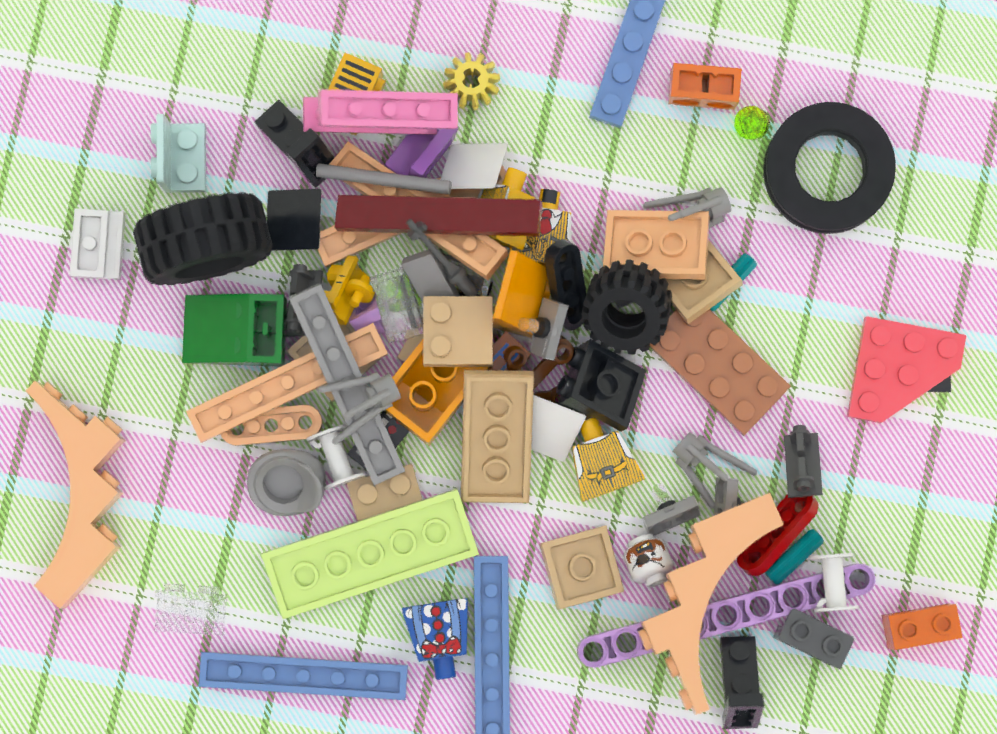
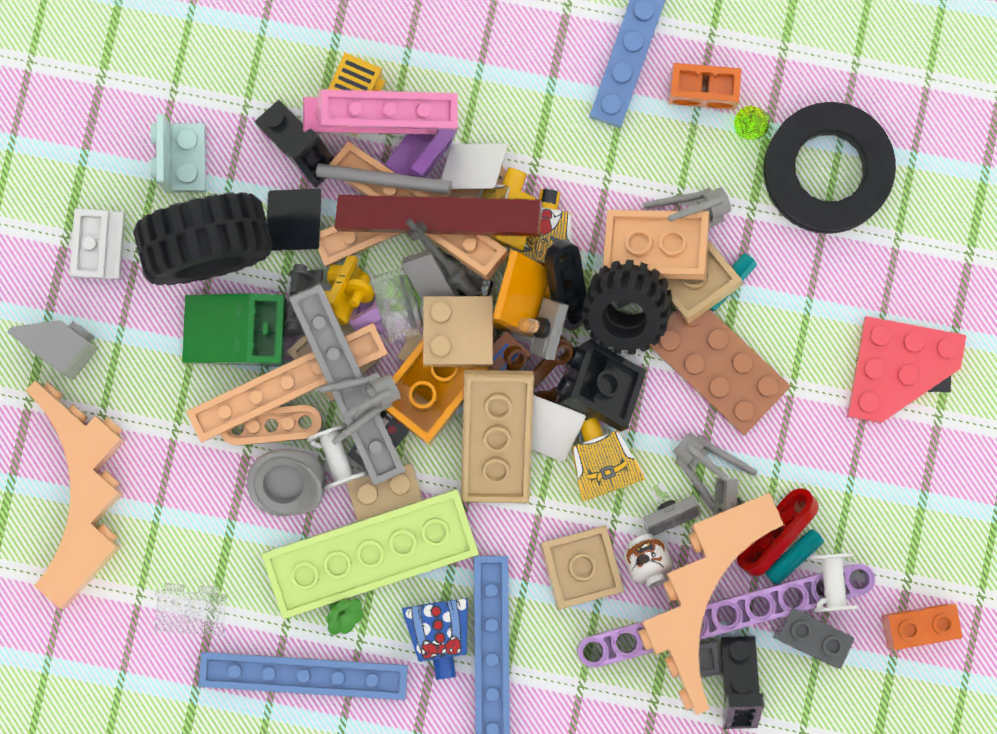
(58, 344): none -> light grey slope
(344, 616): none -> bright green plant
(485, 80): light yellow gear -> none
(709, 658): none -> dark grey tile
(802, 463): dark grey hinge -> none

